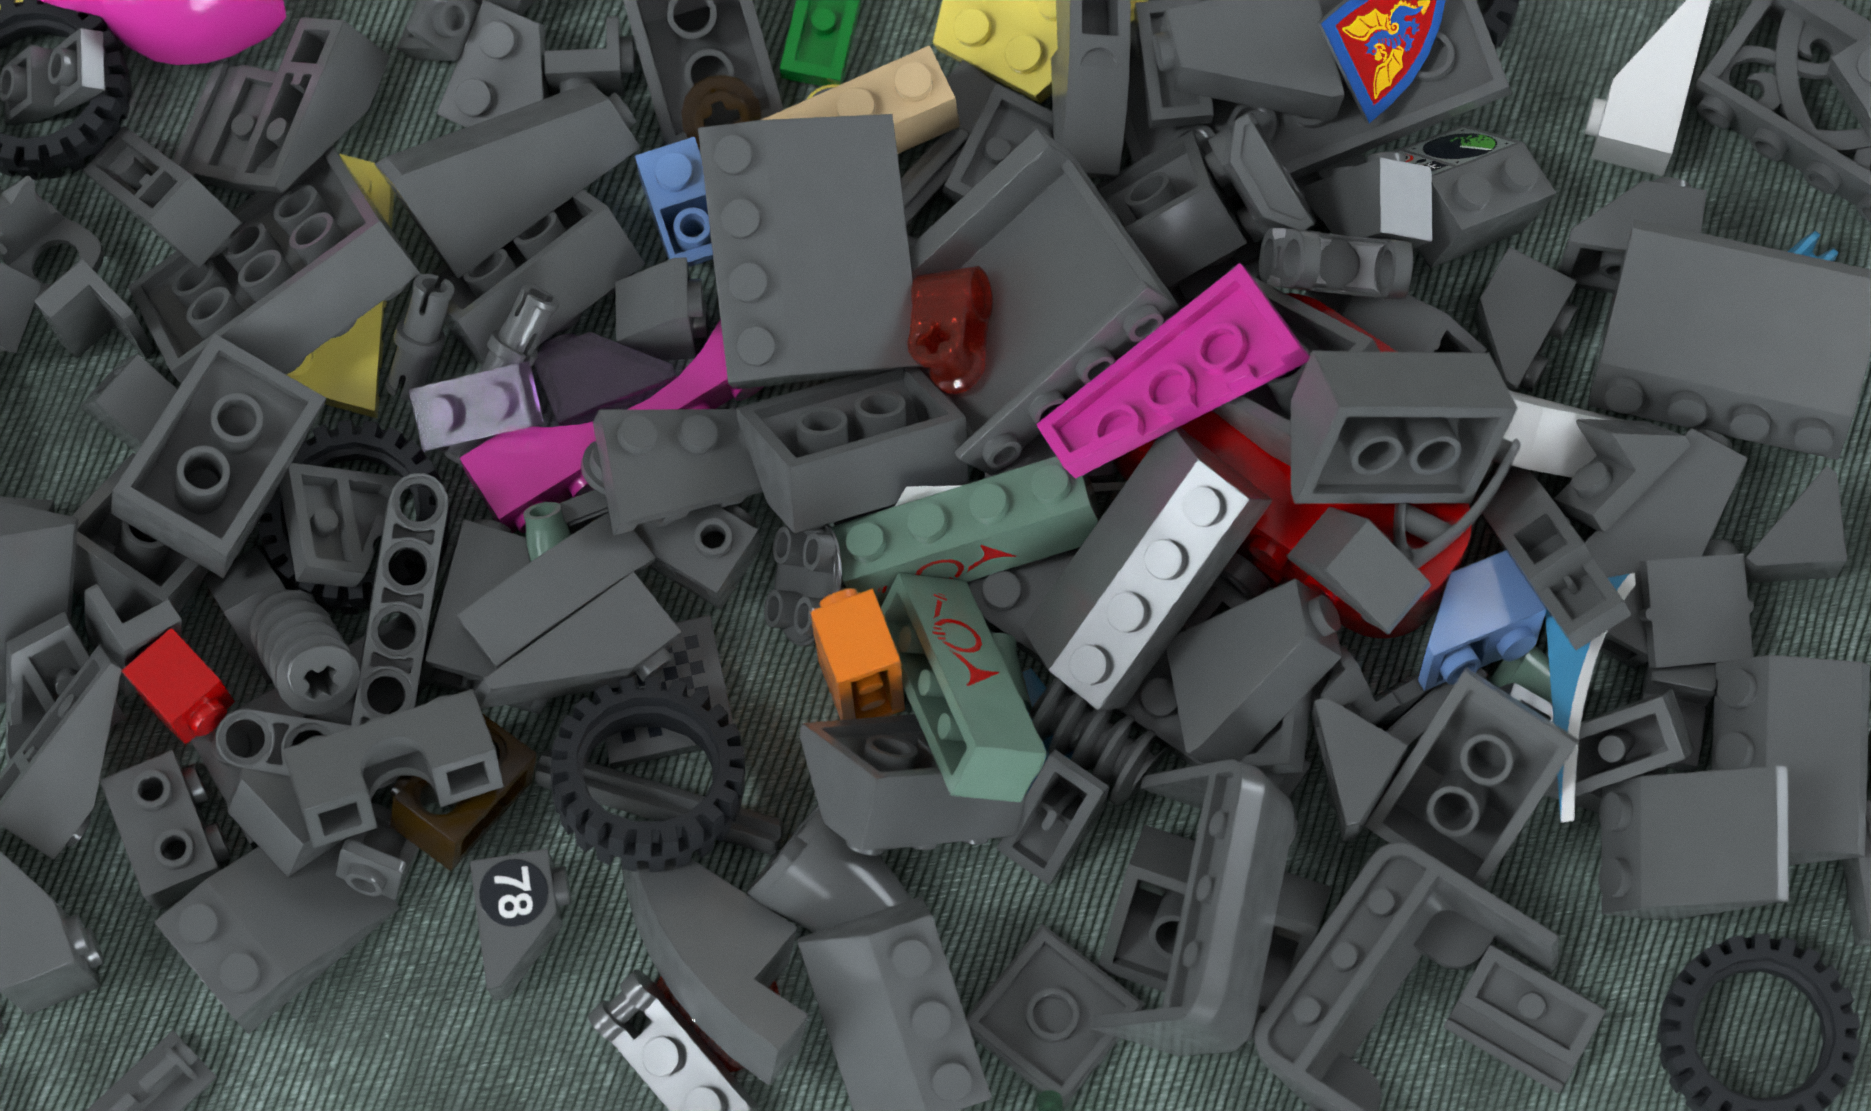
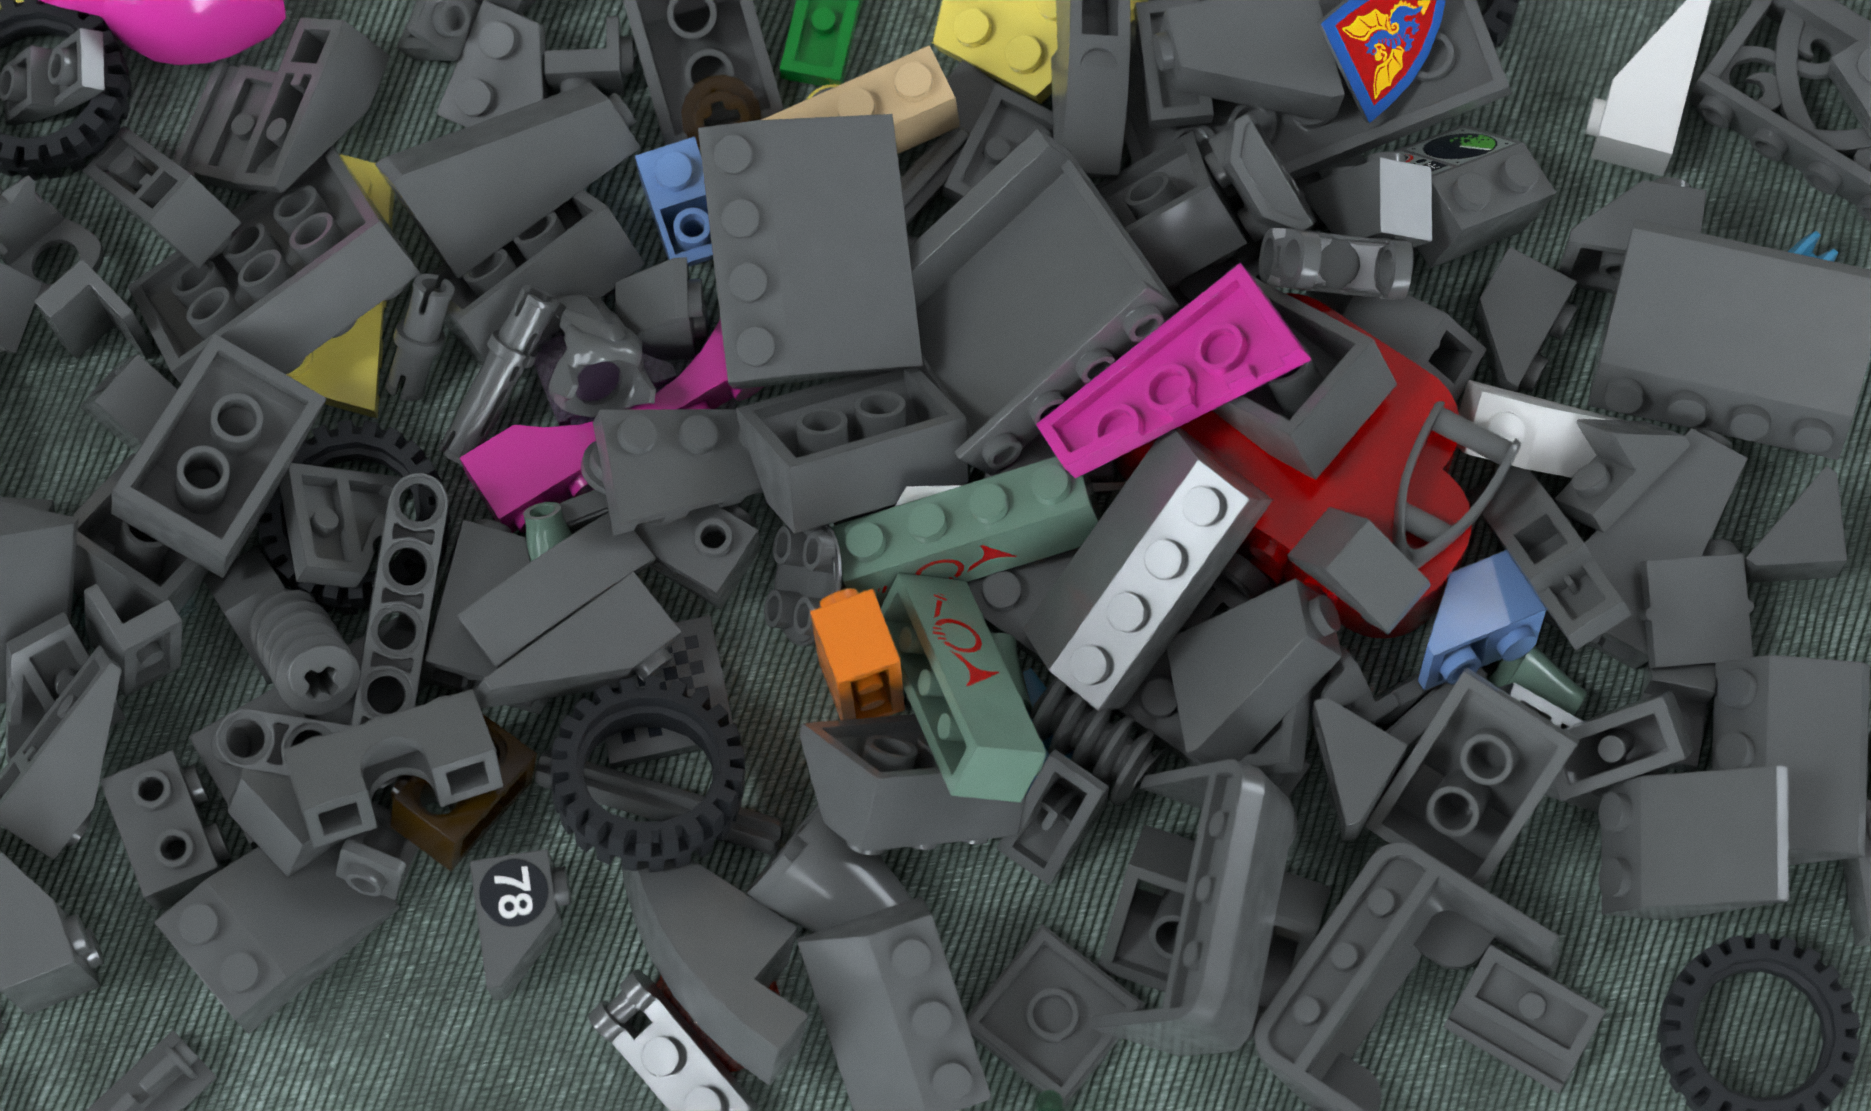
(179, 687): red slope -> none
(476, 406): clear purple plate -> none
(594, 337): none -> dark grey hair
(951, 326): clear red piece -> none
(1396, 426): dark grey slope -> none
(1569, 686): sticker -> none

